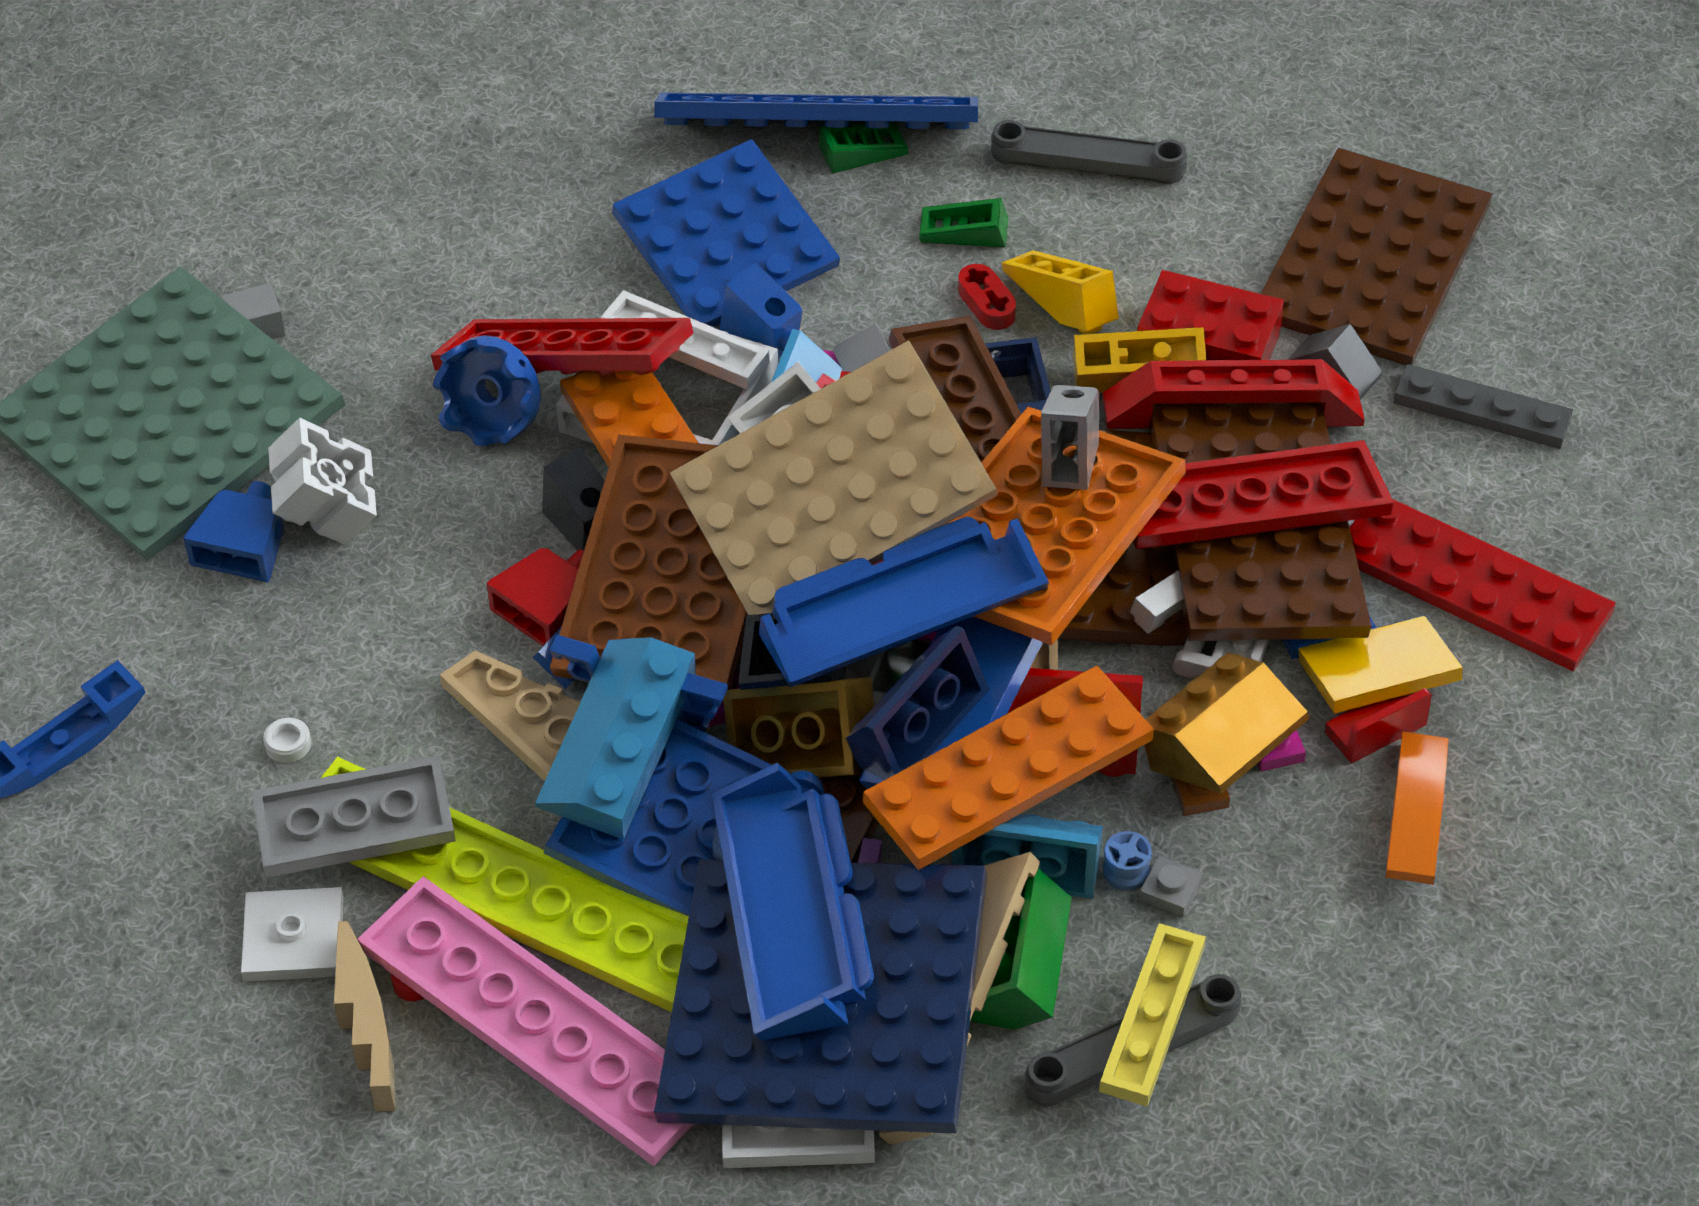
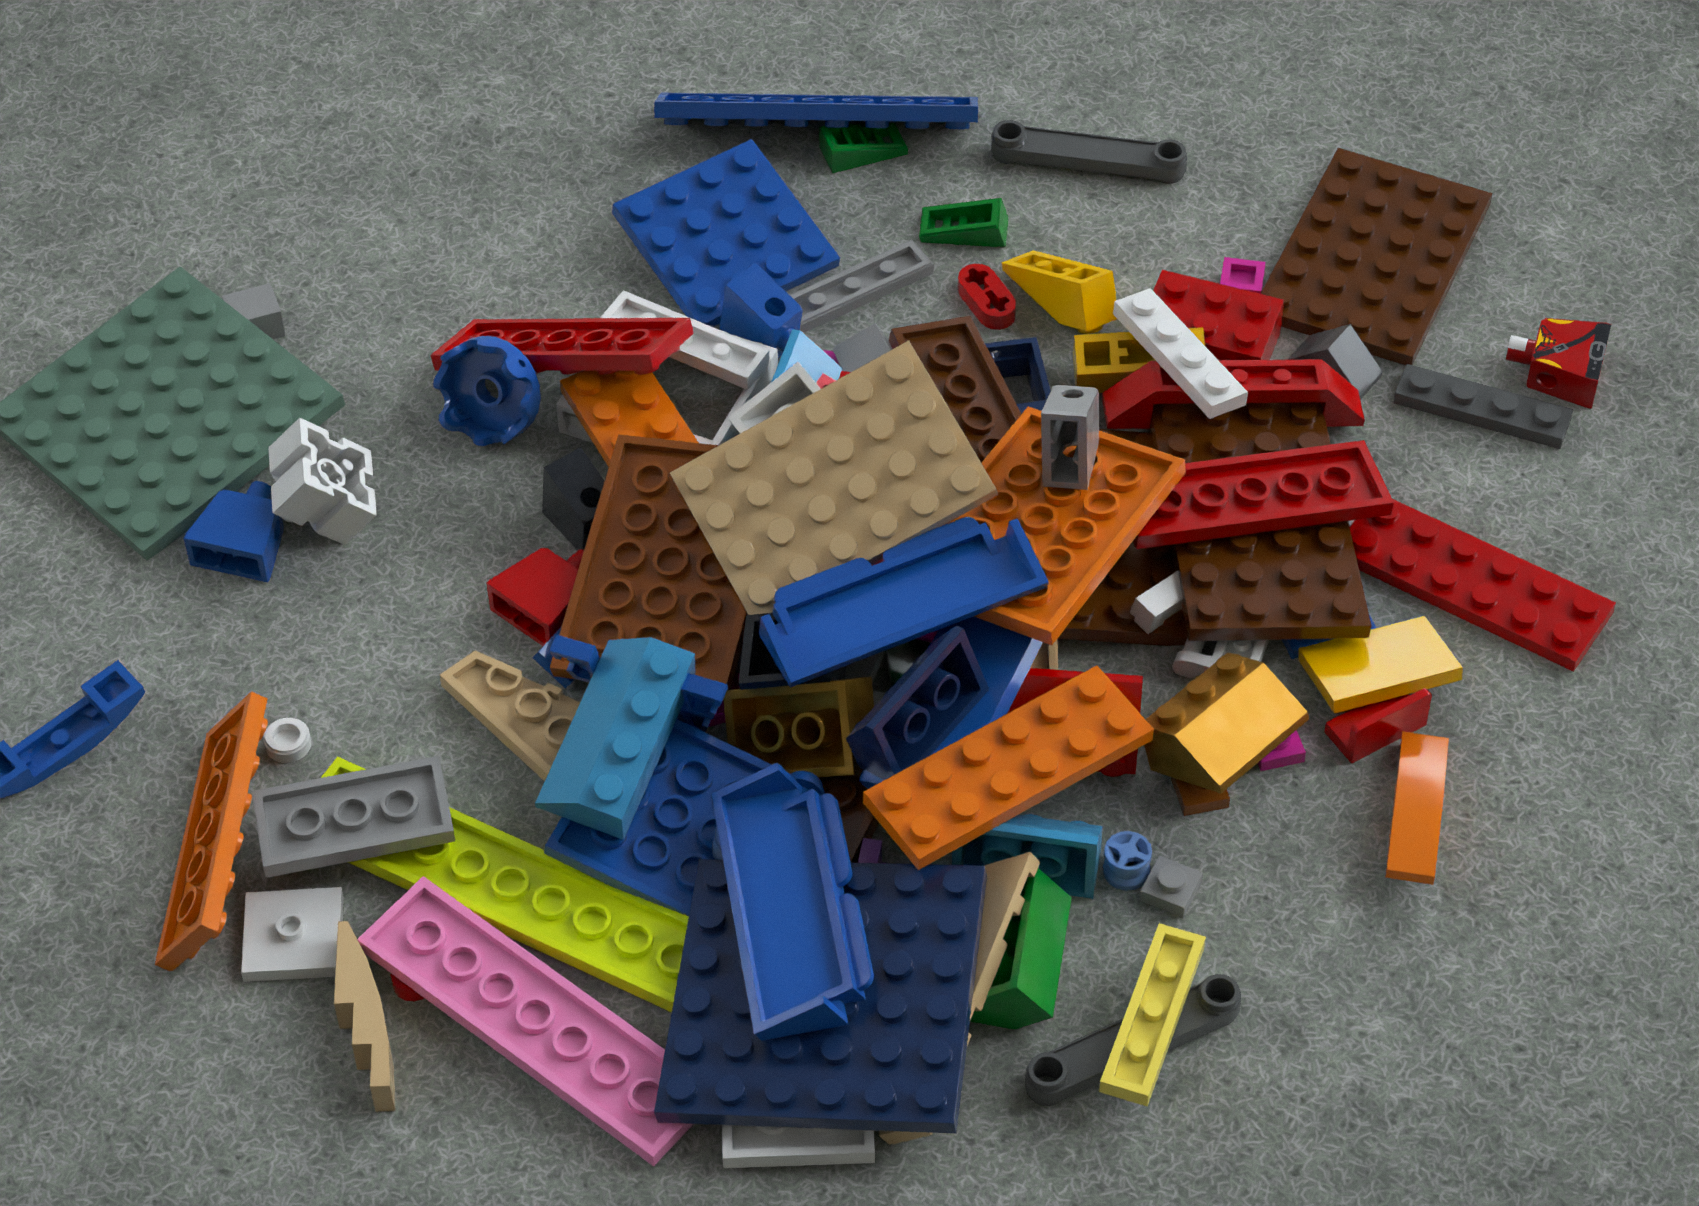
(212, 833): none -> orange plate
(862, 284): none -> light grey tile
(1180, 353): none -> white plate
(1243, 274): none -> dark pink plate
(1563, 358): none -> red torso

